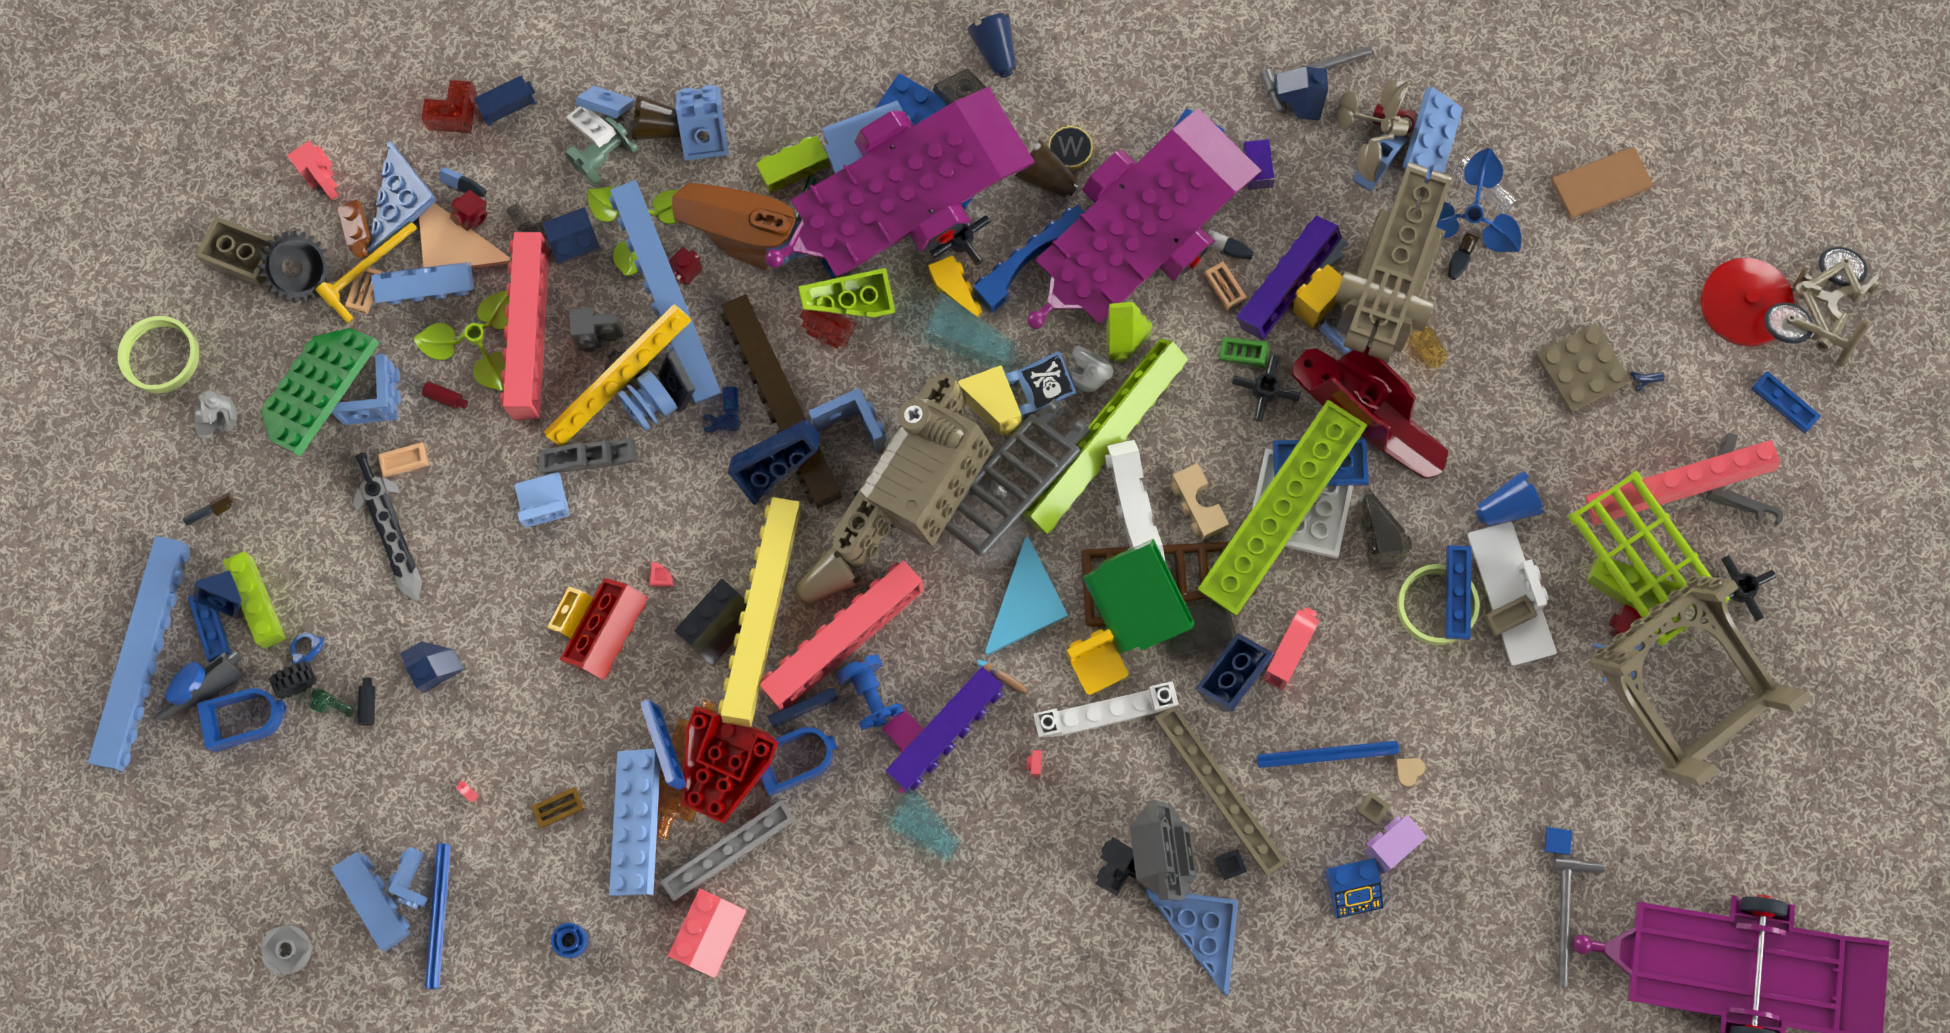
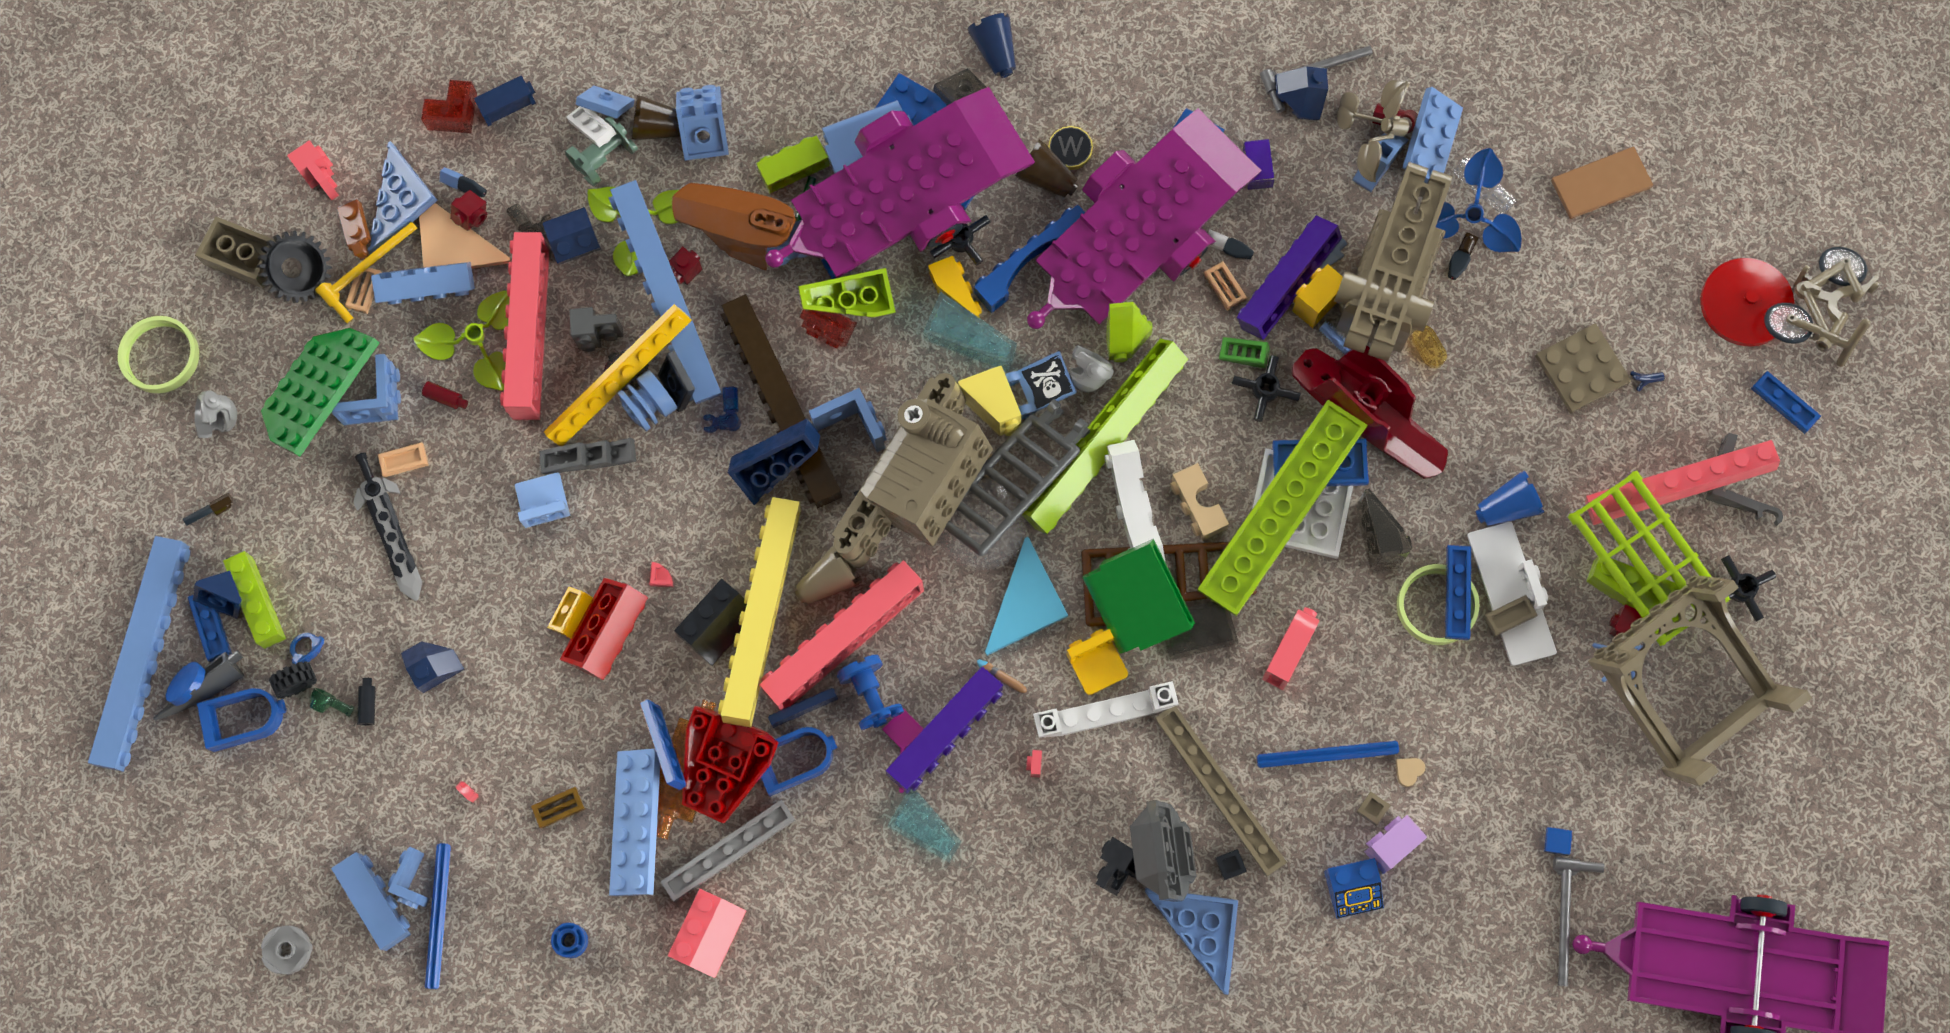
(1234, 673): dark blue slope -> none

